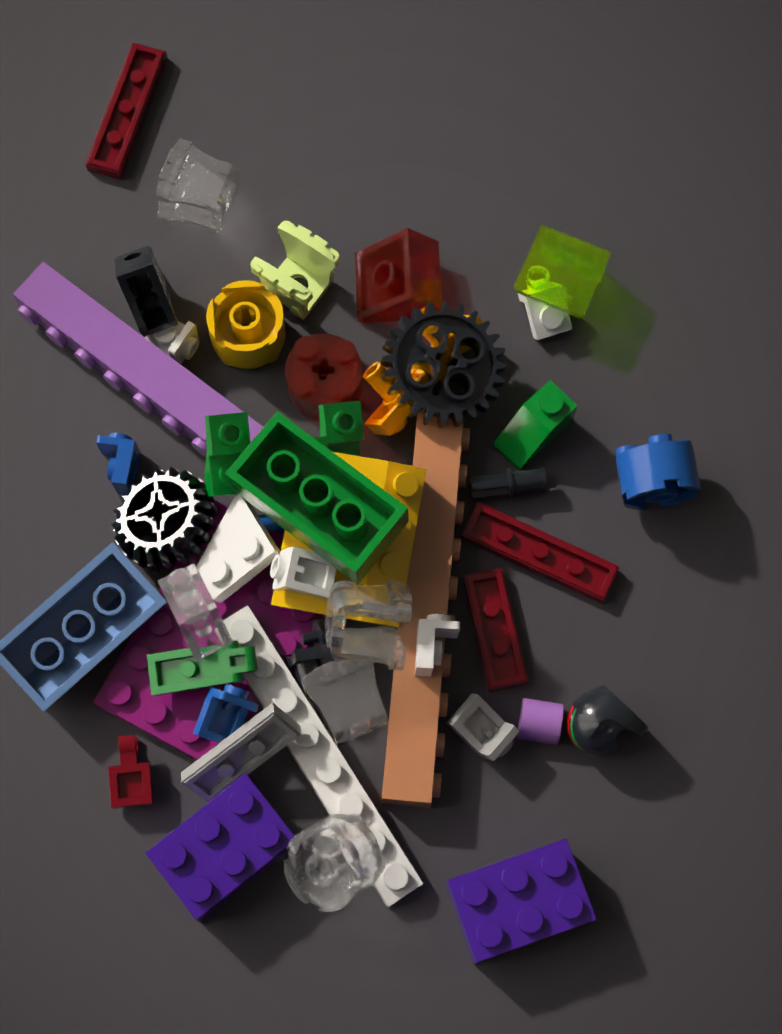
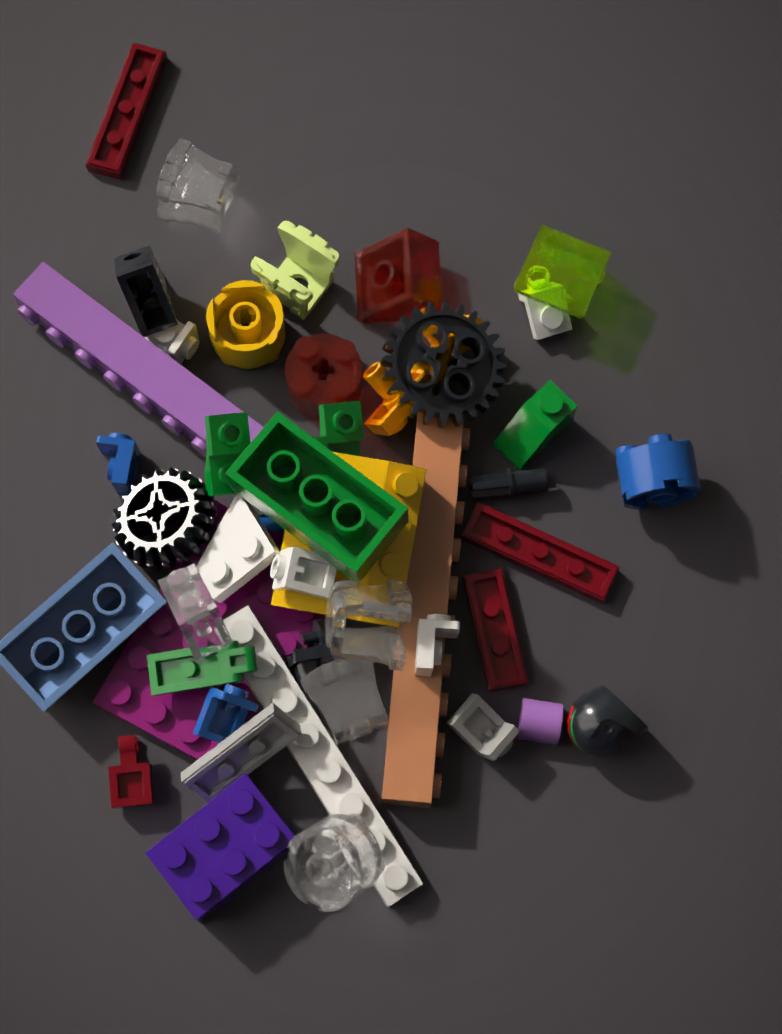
(520, 901): dark purple brick -> none

